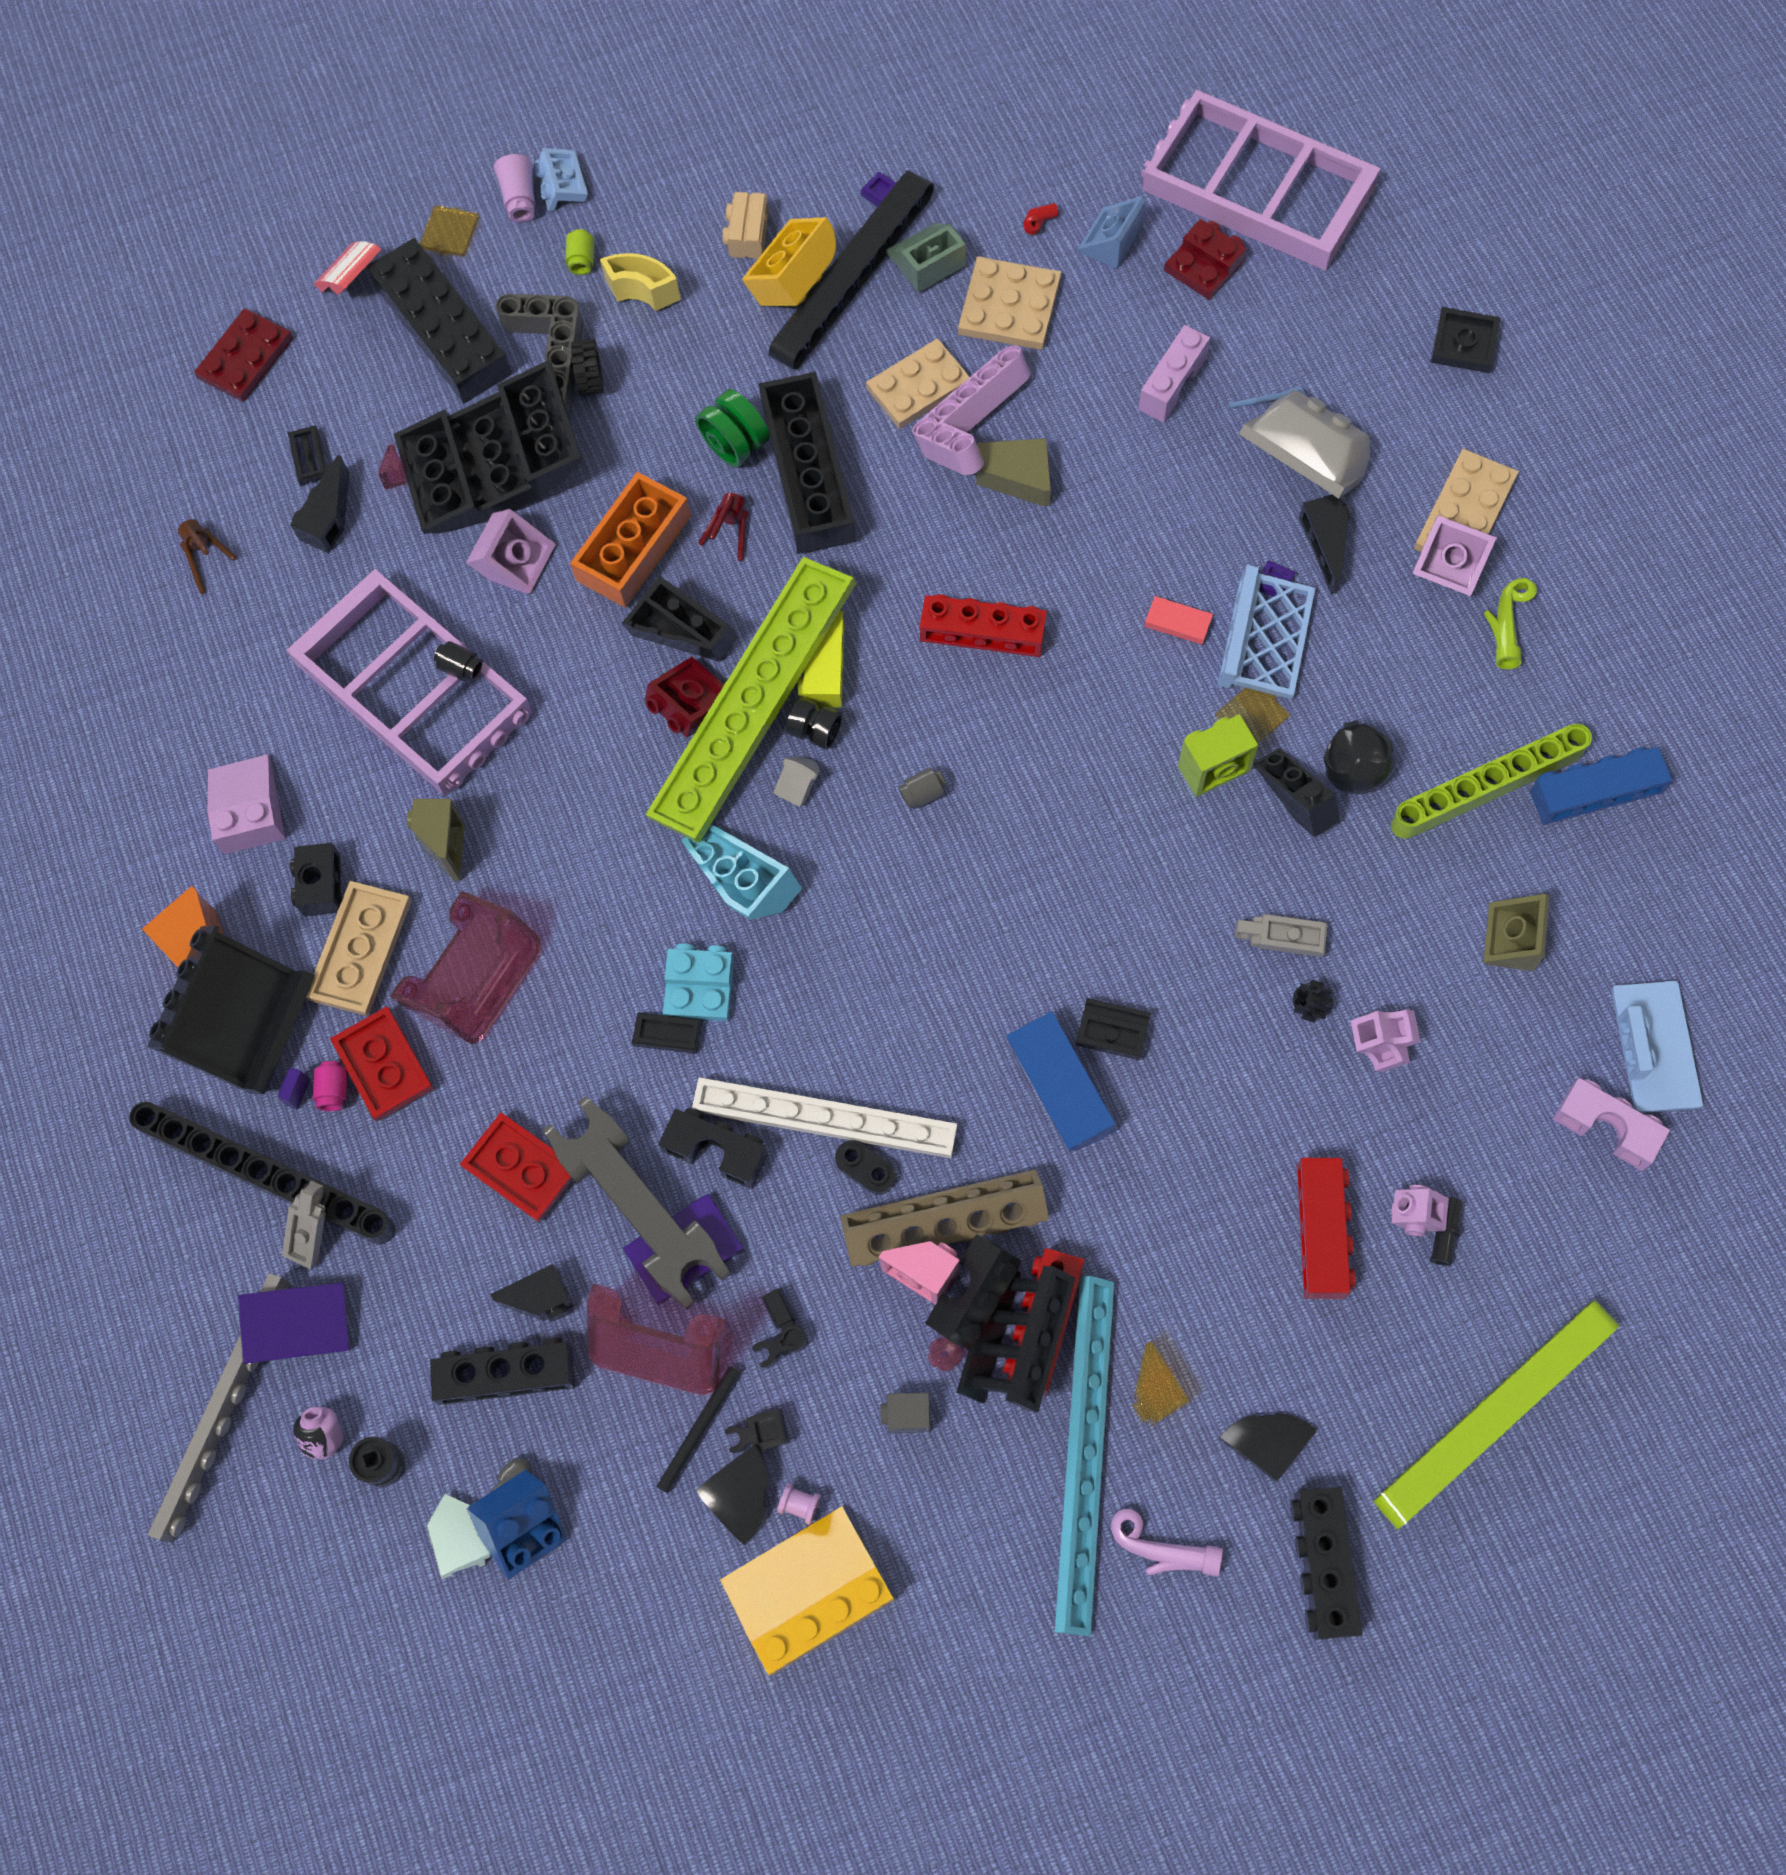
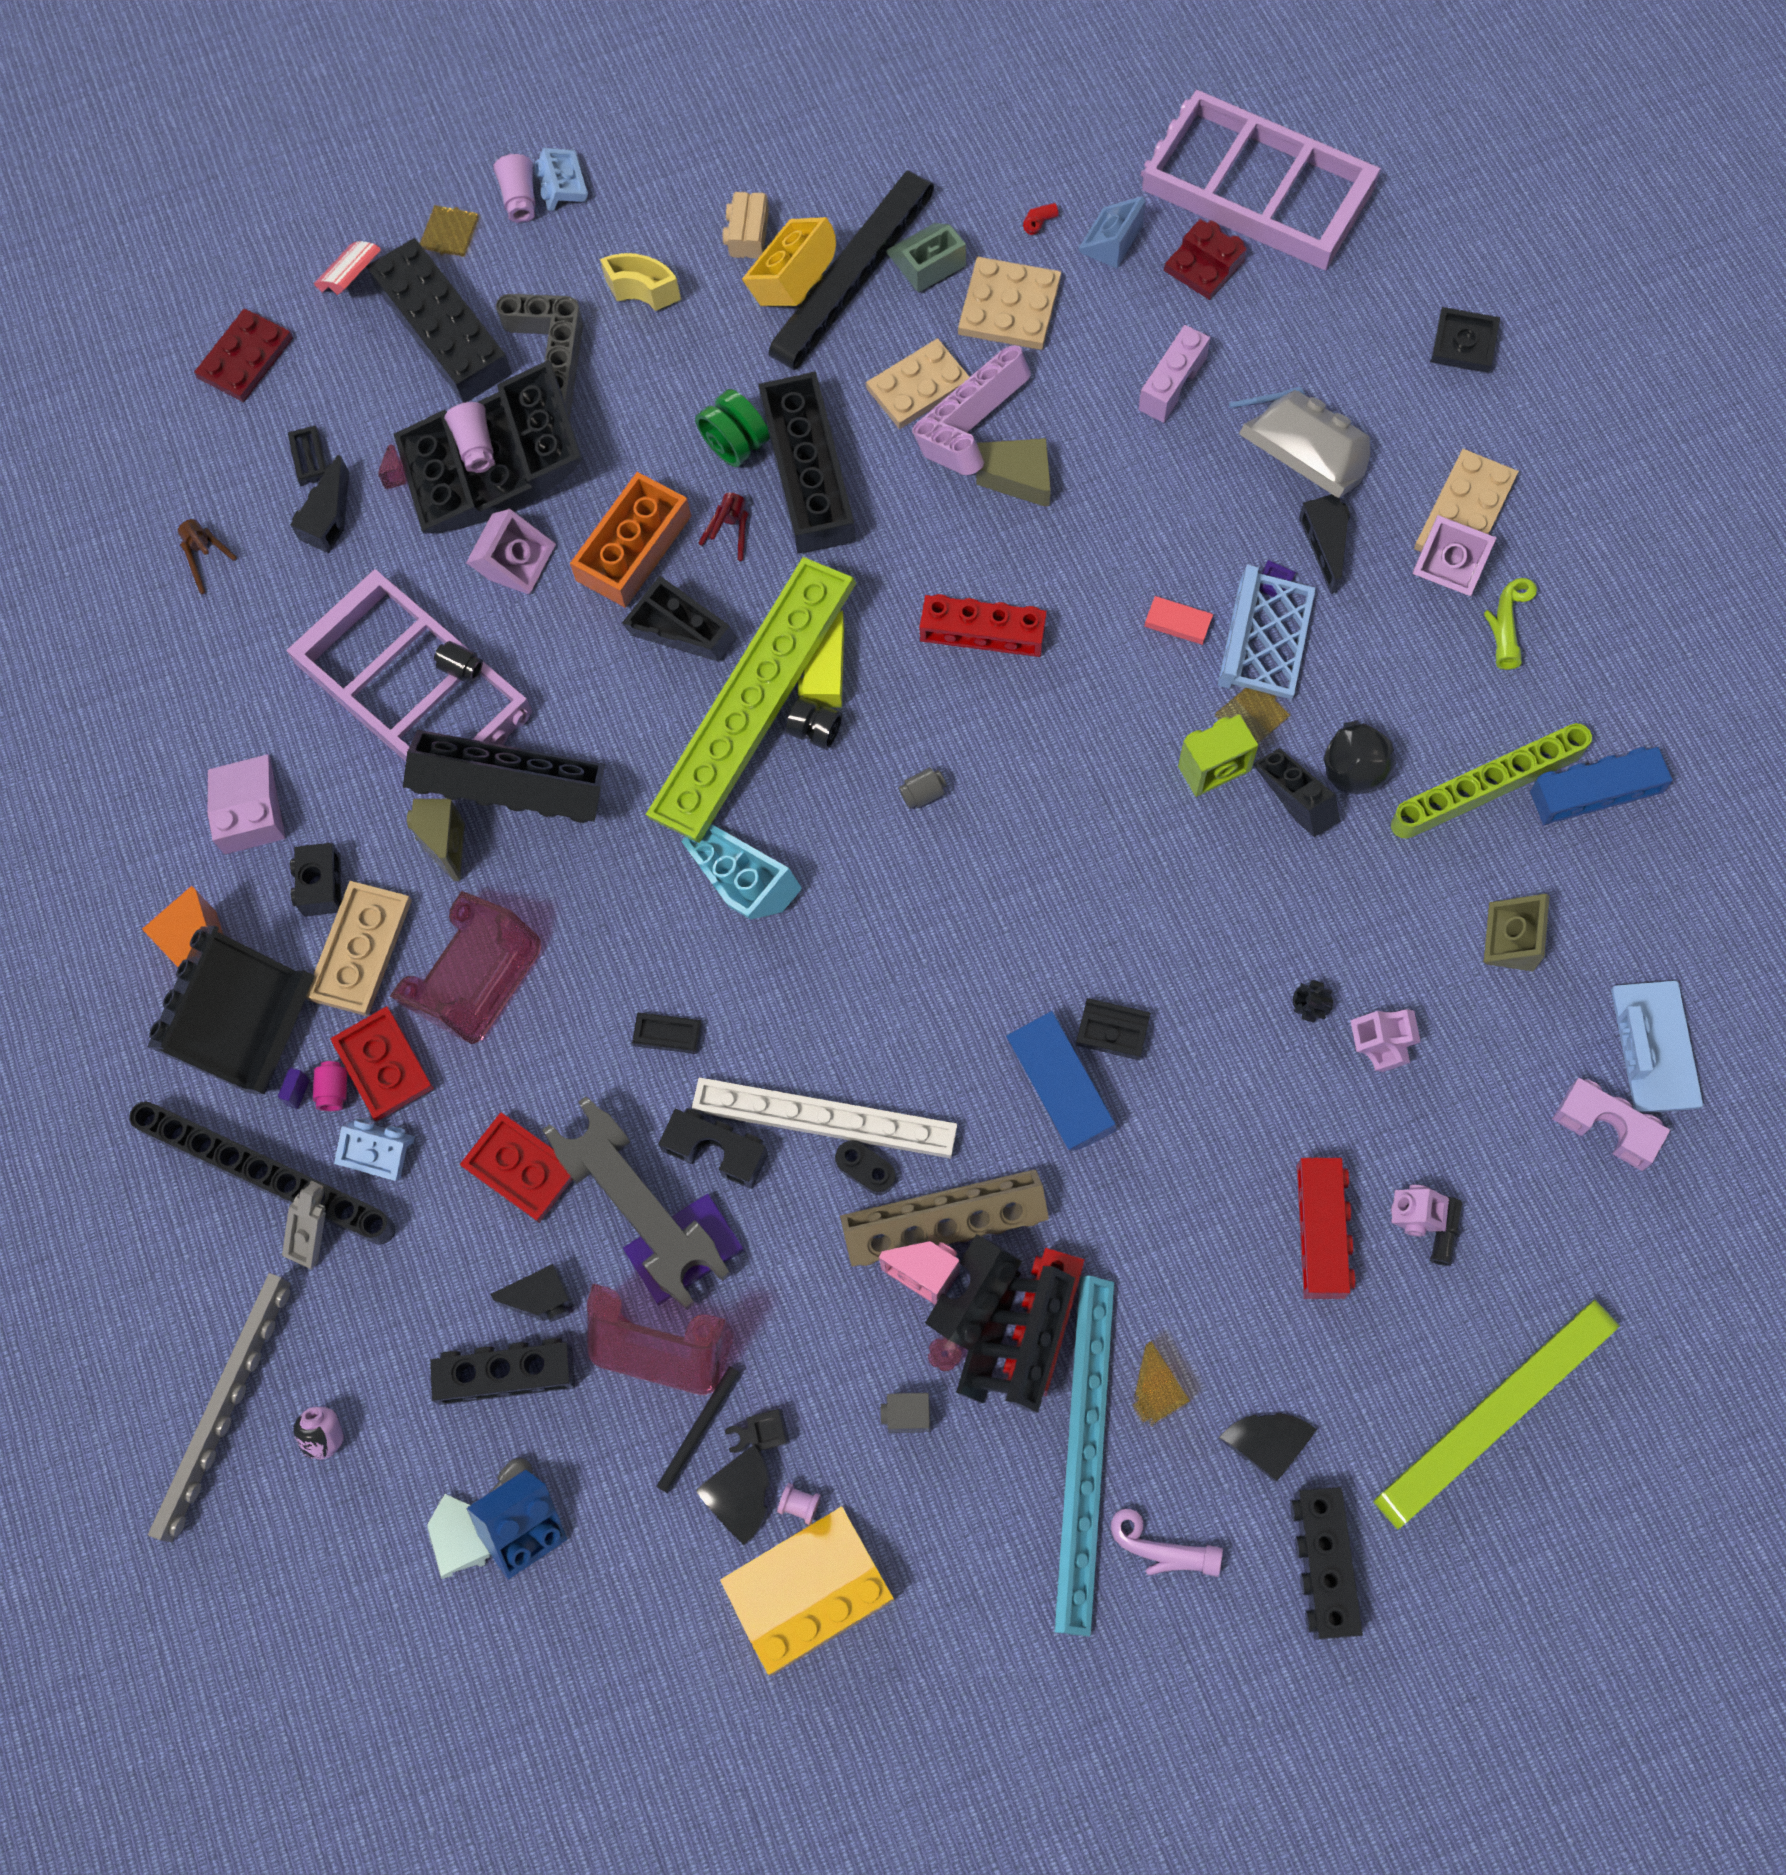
(292, 1323): dark purple tile -> none
(373, 1148): none -> light blue bracket
(377, 1462): black wheel -> none
(471, 435): none -> lavender plant
(503, 776): none -> black brick
(579, 252): lime brick -> none
(587, 367): black tyre -> none
(683, 696): dark red plate -> none
(698, 983): medium azure plate -> none
(791, 1338): black bar -> none
(796, 779): light grey tile -> none
(877, 188): dark purple tile -> none
(1284, 934): light grey hinge -> none

